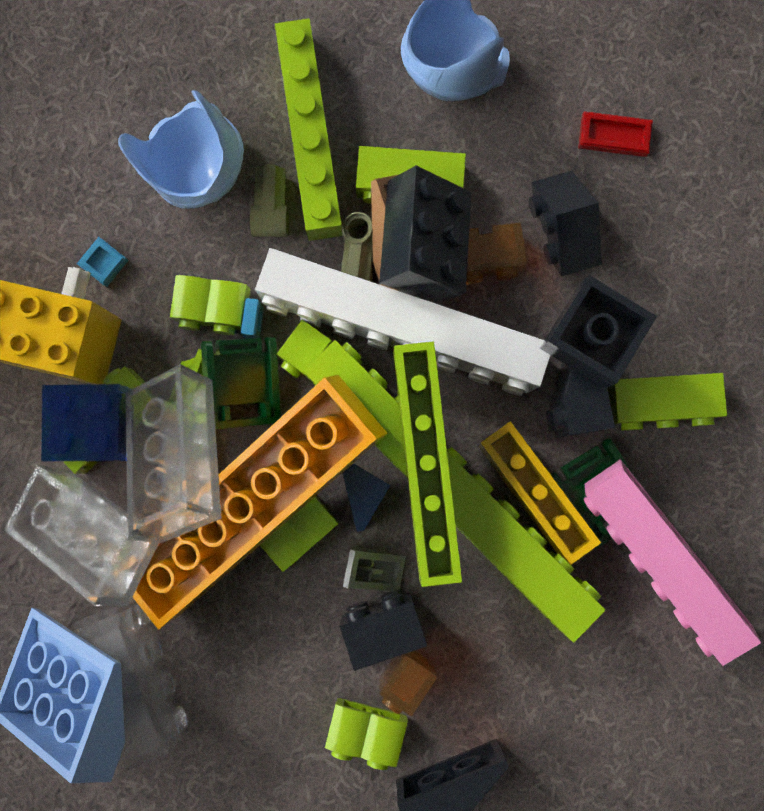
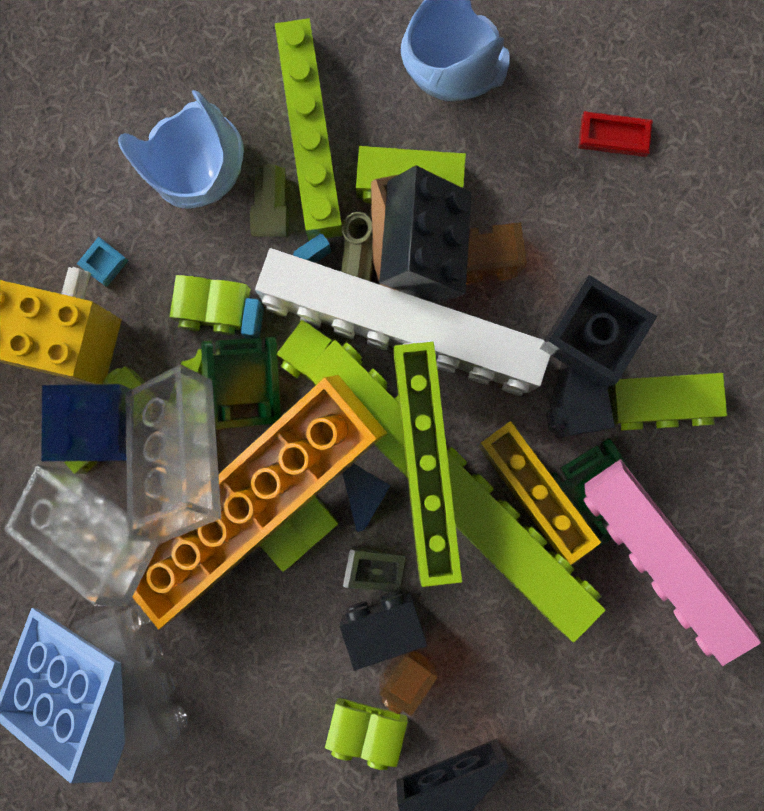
(314, 249): none -> dark azure tile
(569, 220): black brick -> none

